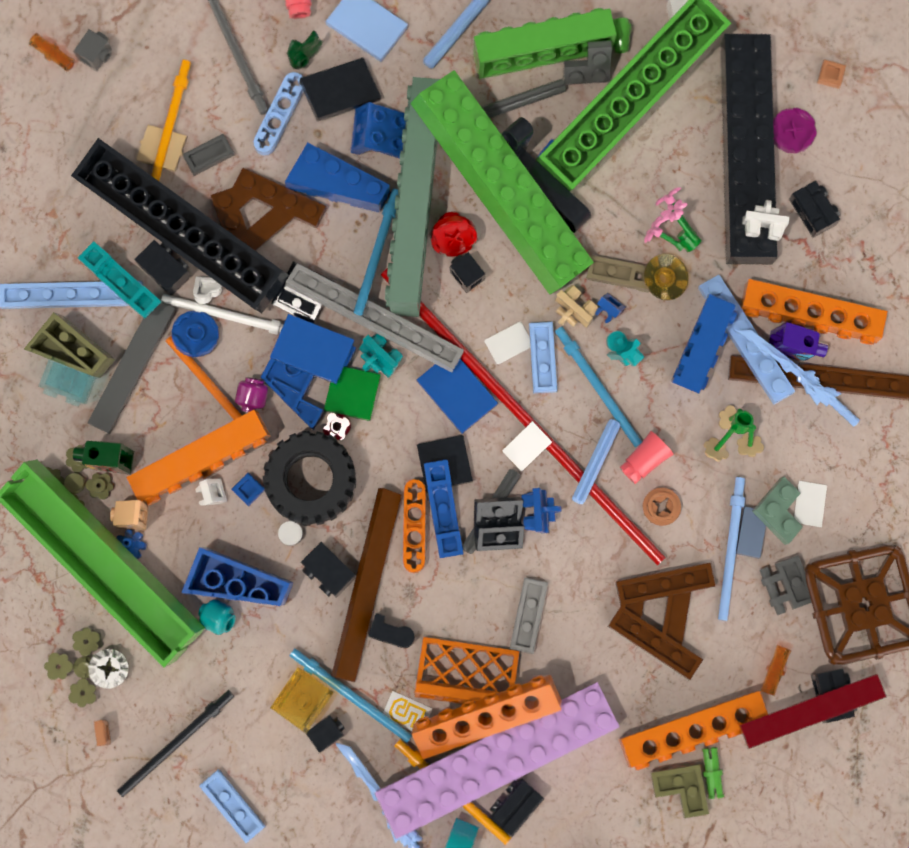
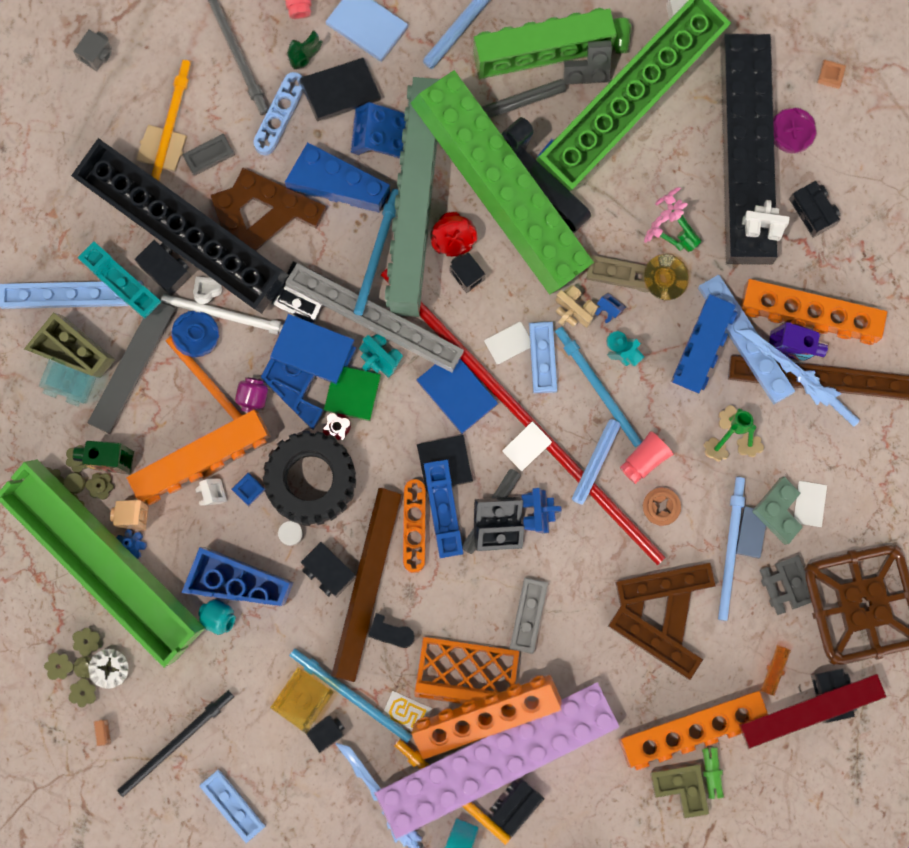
(51, 52): clear orange pin -> none

